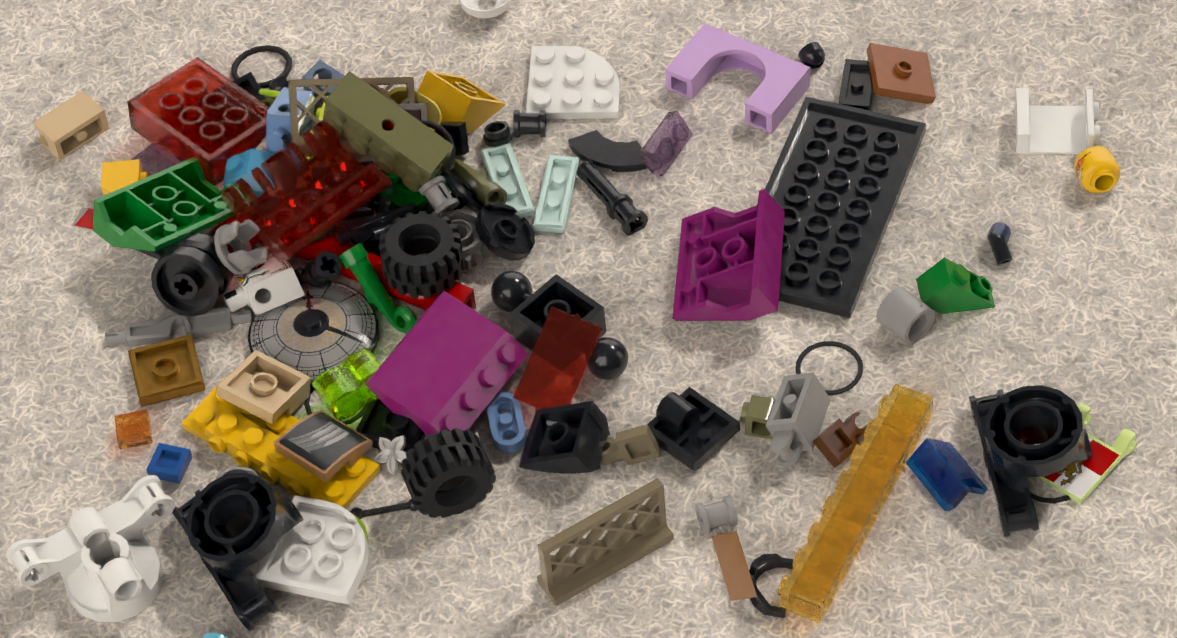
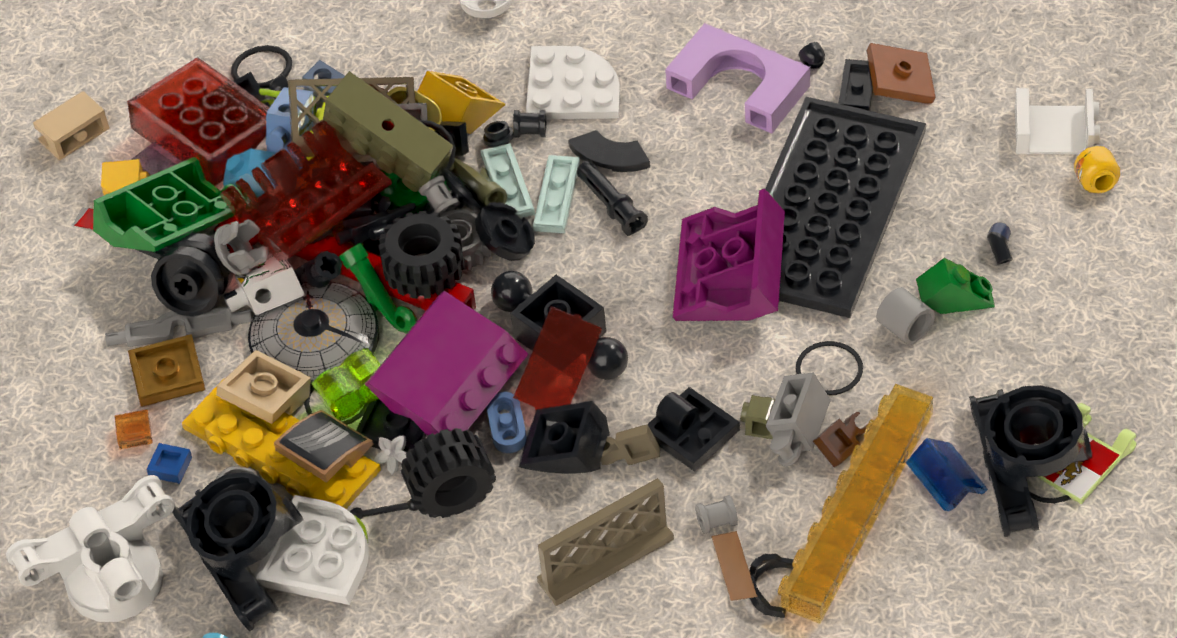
(665, 143): clear purple plate -> none

